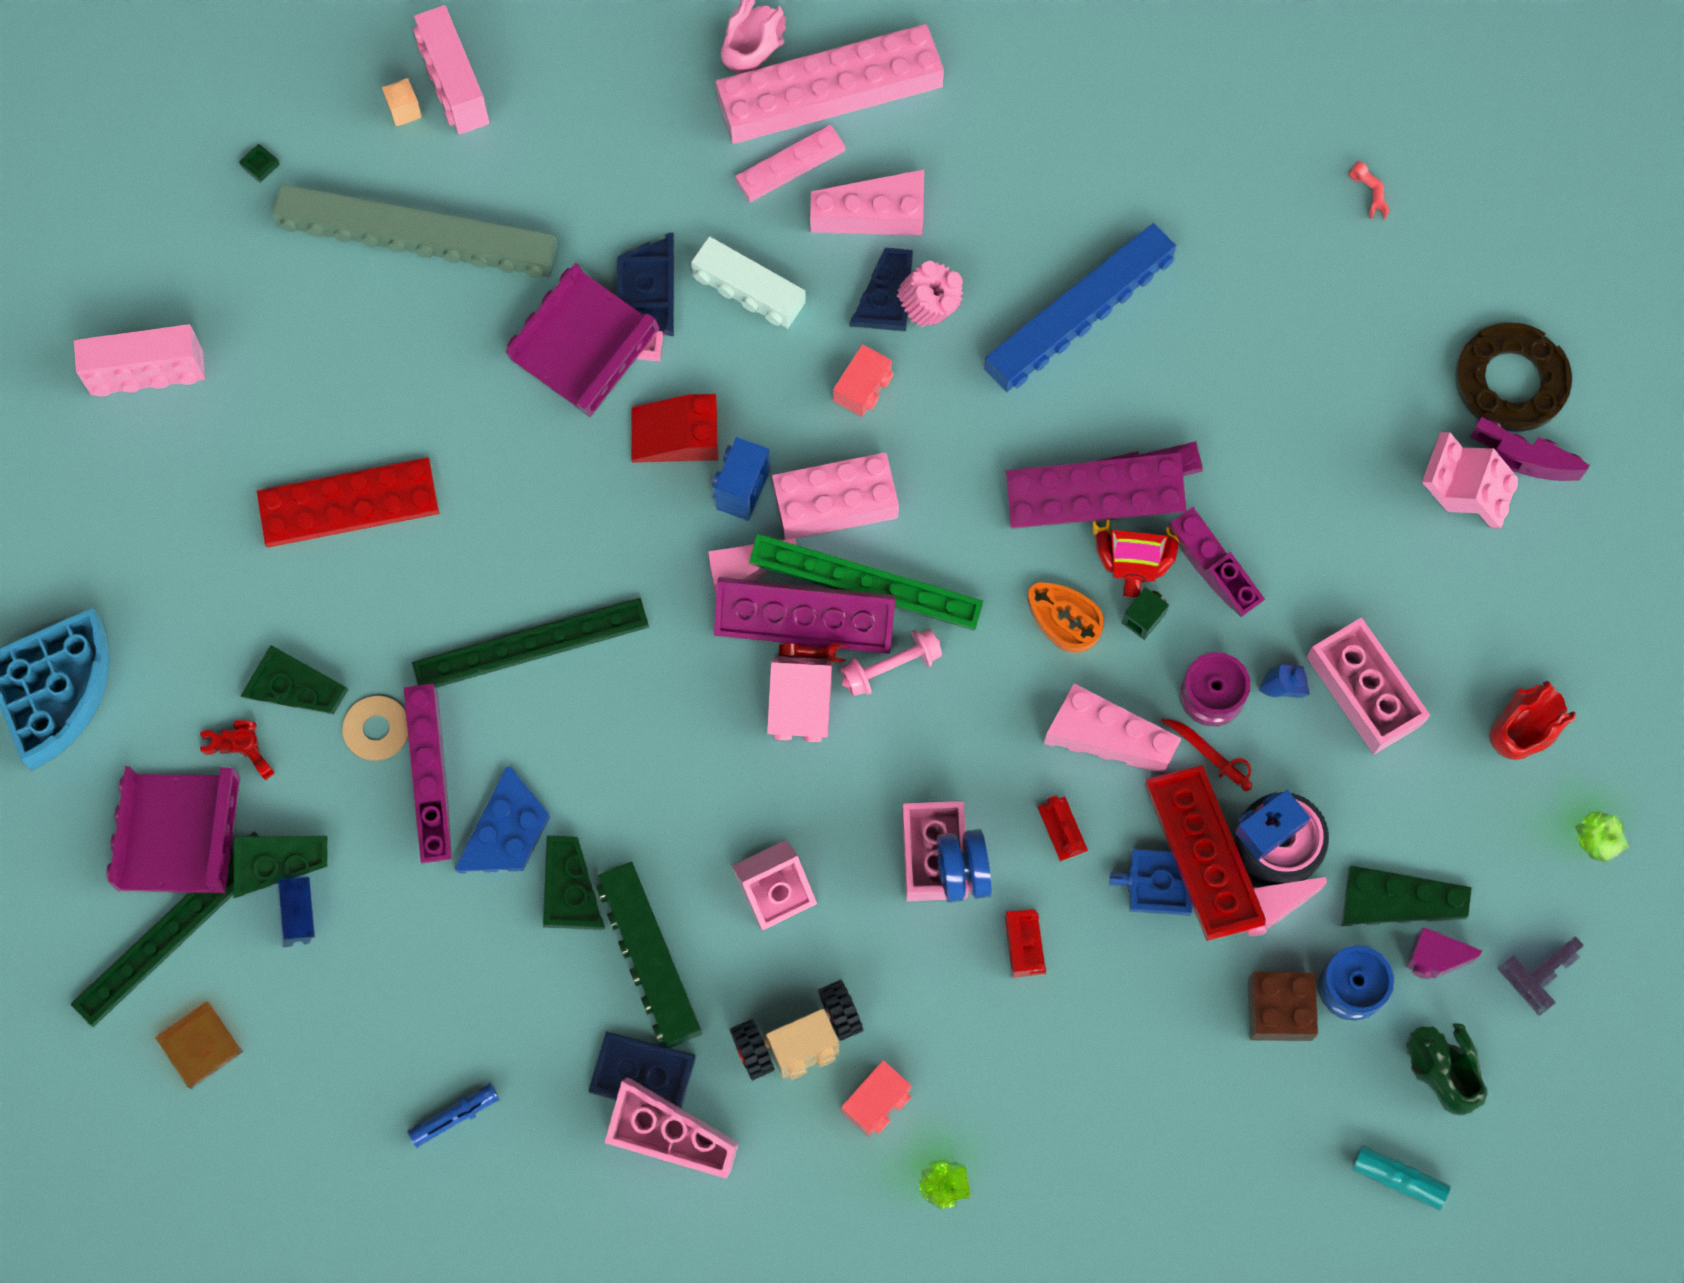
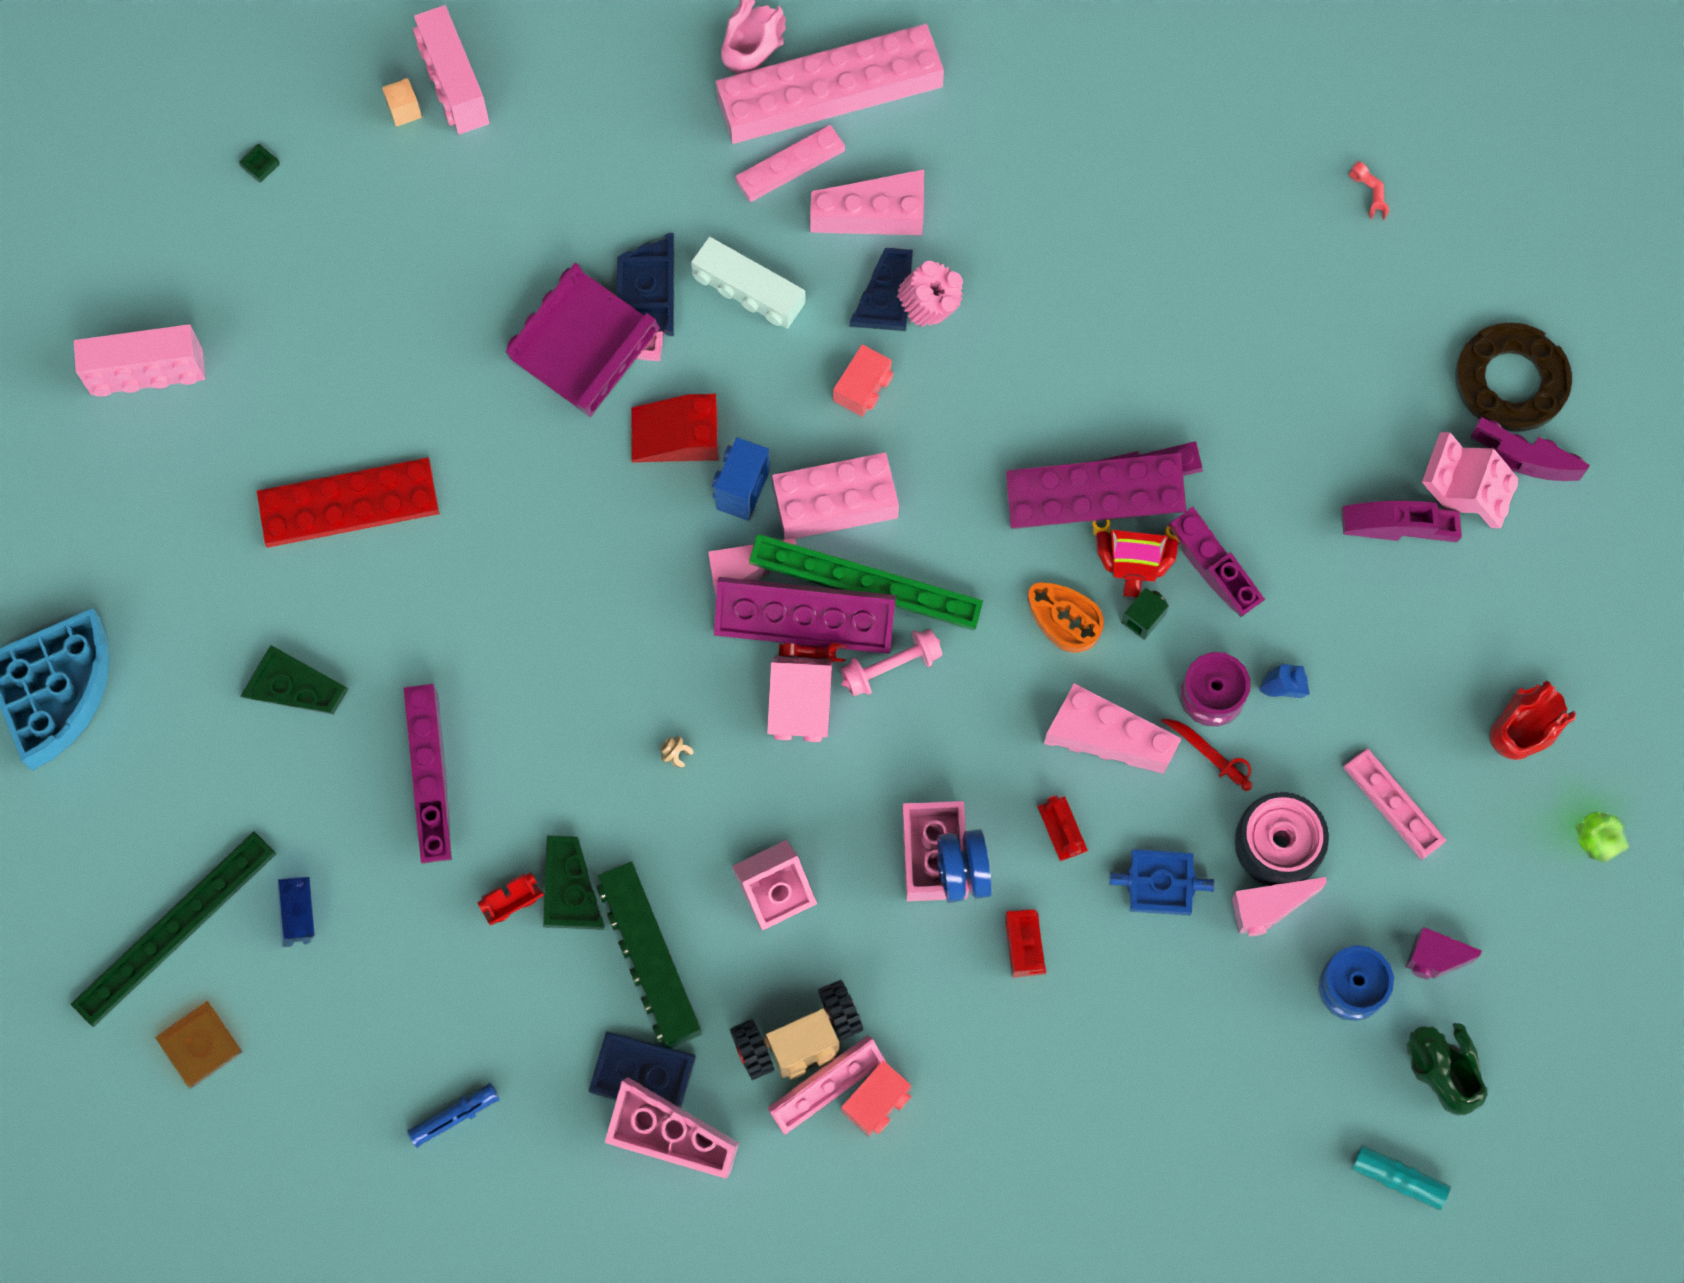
(173, 832): magenta panel -> none
(240, 741): red piece -> none
(265, 859): dark green wing -> none
(360, 713): tan gear -> none
(415, 231): sand green brick -> none
(506, 829): blue wing -> none
(523, 893): none -> red hinge
(531, 644): dark green tile -> none
(671, 749): none -> tan plate
(826, 1084): none -> bright pink tile
(944, 1183): clear neon green brick -> none
(1079, 308): blue brick -> none
(1205, 853): red plate -> none
(1262, 838): blue brick -> none
(1282, 1006): copper brick -> none
(1367, 686): bright pink brick -> none
(1391, 897): dark green wing -> none
(1394, 804): none -> bright pink tile
(1401, 518): none -> magenta slope
(1528, 984): clear purple bracket -> none

